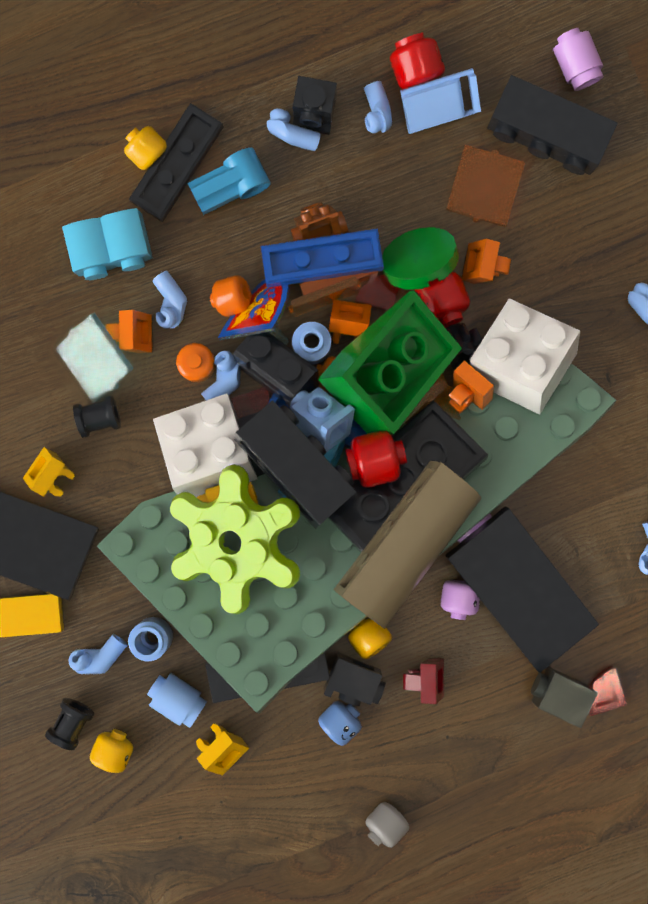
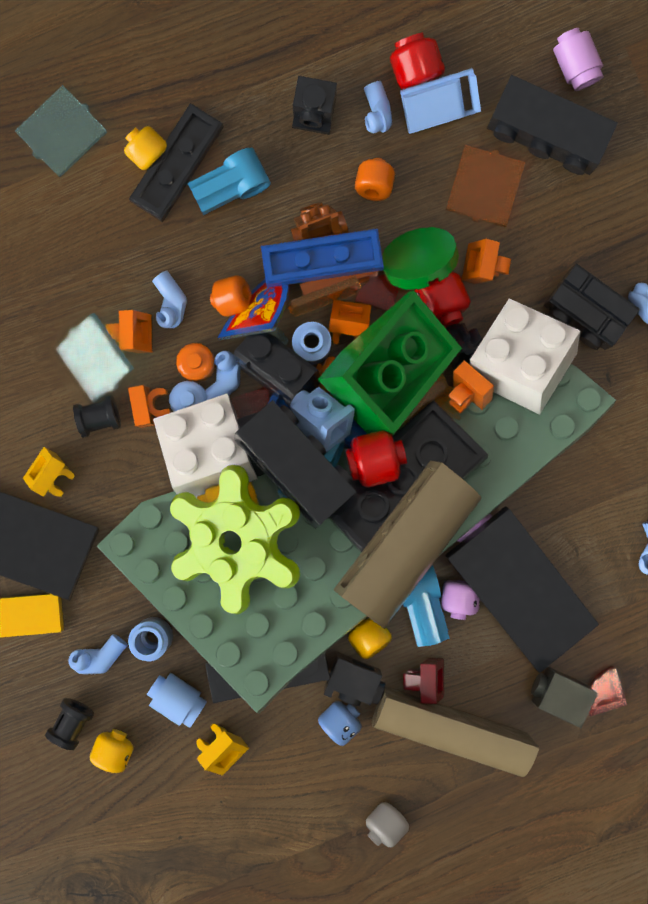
(61, 131): none -> clear light blue piece
(107, 243): medium azure brick -> none
(144, 405): none -> orange tile
(186, 394): none -> light blue piece
(291, 134): light blue arm -> none
(375, 179): none -> orange piece
(426, 611): none -> dark azure piece
(455, 732): none -> dark tan brick
(591, 308): none -> black brick

